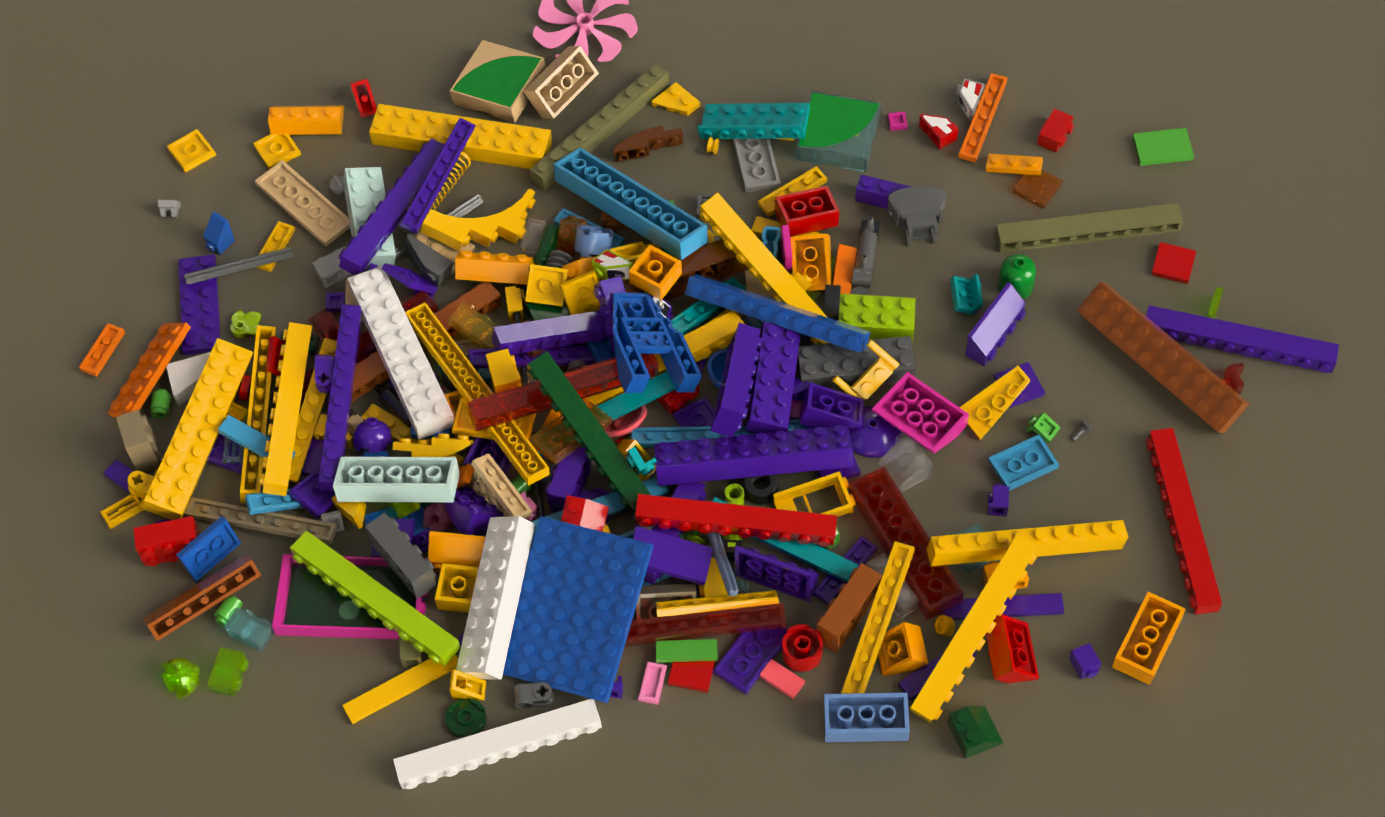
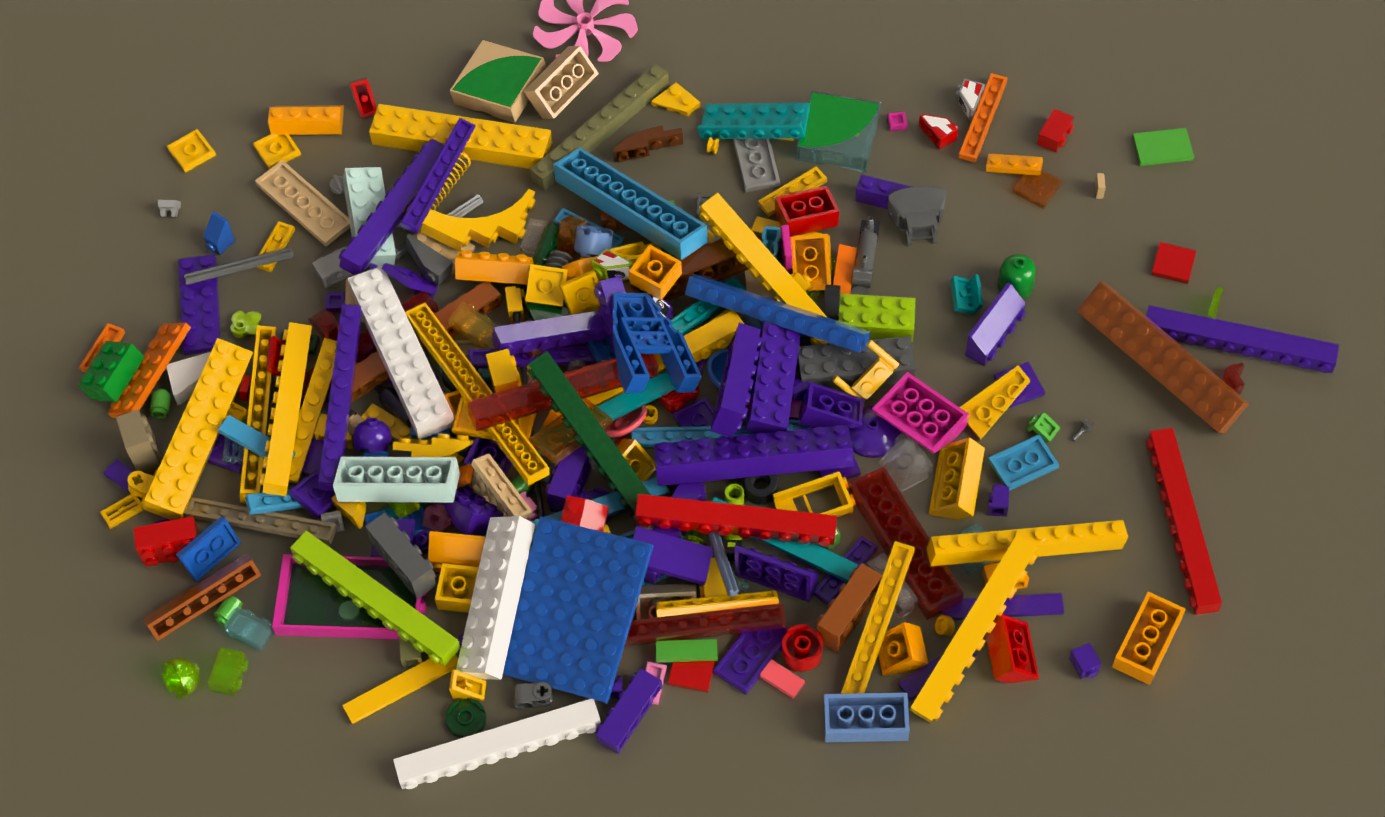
(111, 371): none -> green brick
(324, 371): dark purple piece -> none
(628, 711): none -> dark purple brick
(637, 463): teal bracket -> none
(651, 420): none -> yellow bush
(957, 480): none -> yellow slope
(973, 730): dark green slope -> none
(1088, 227): olive brick -> none
(1100, 185): none -> tan tile

